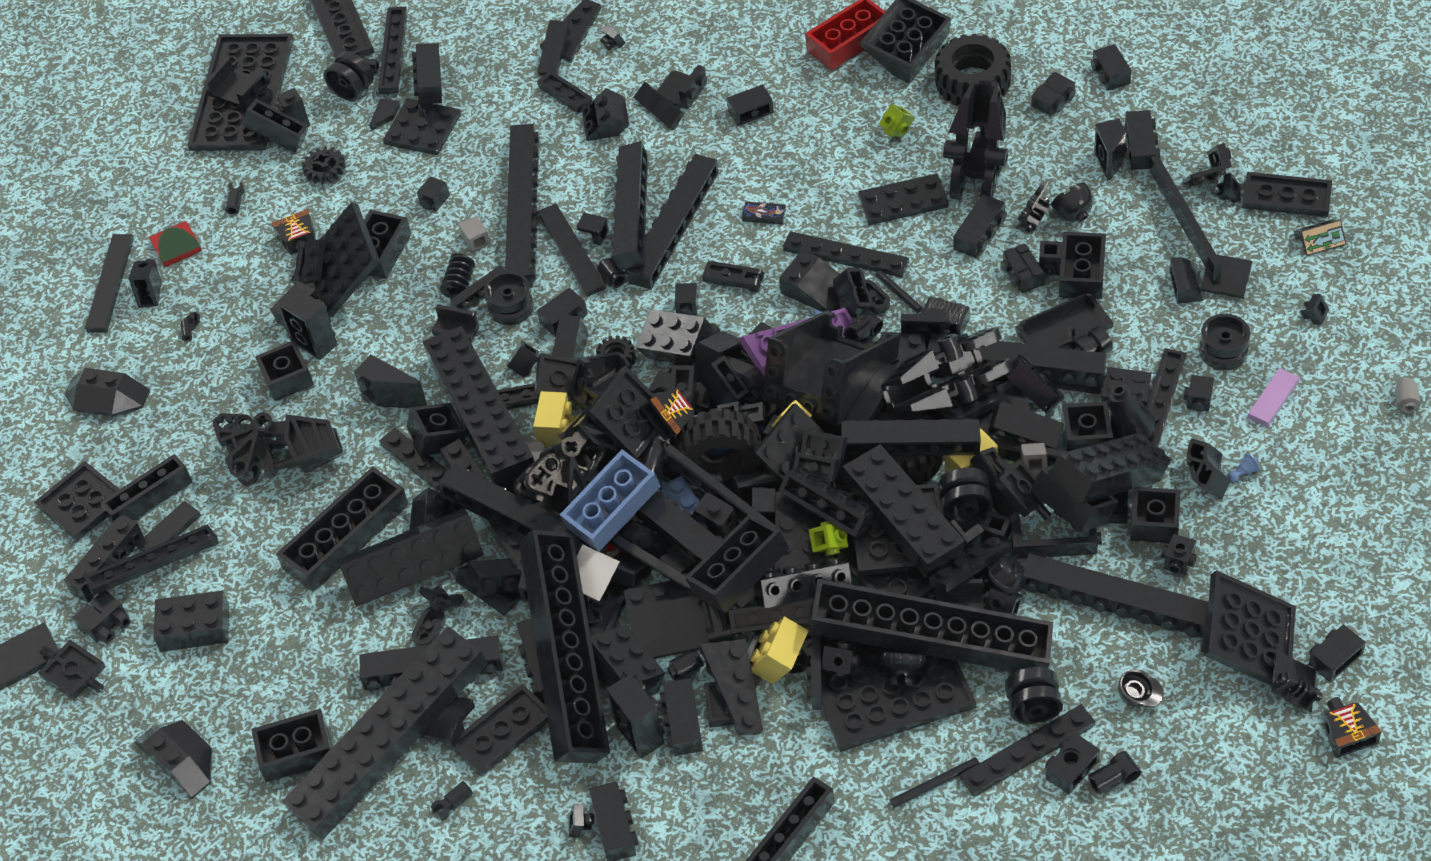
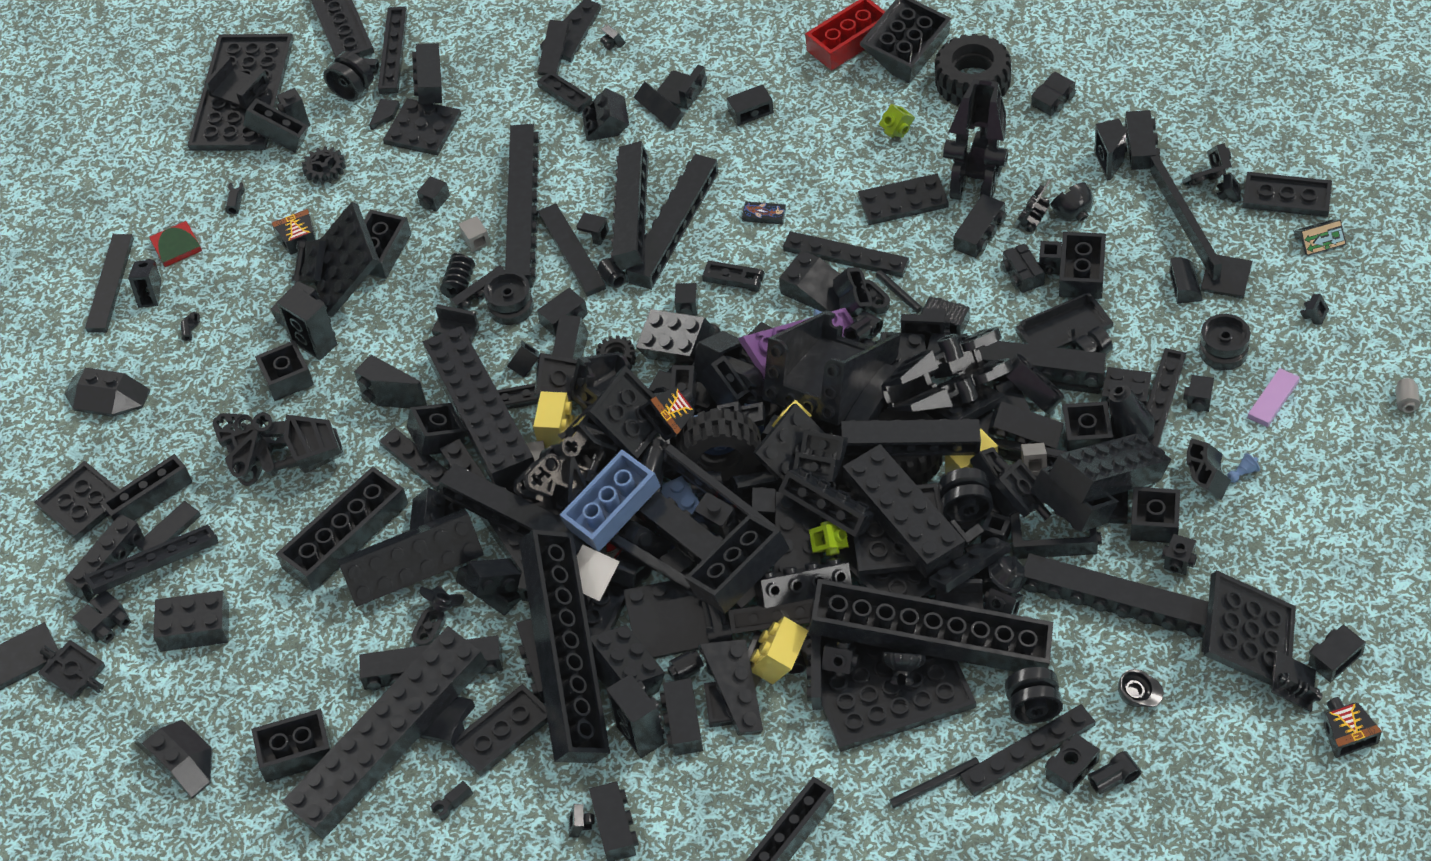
(1111, 67): black brick -> none

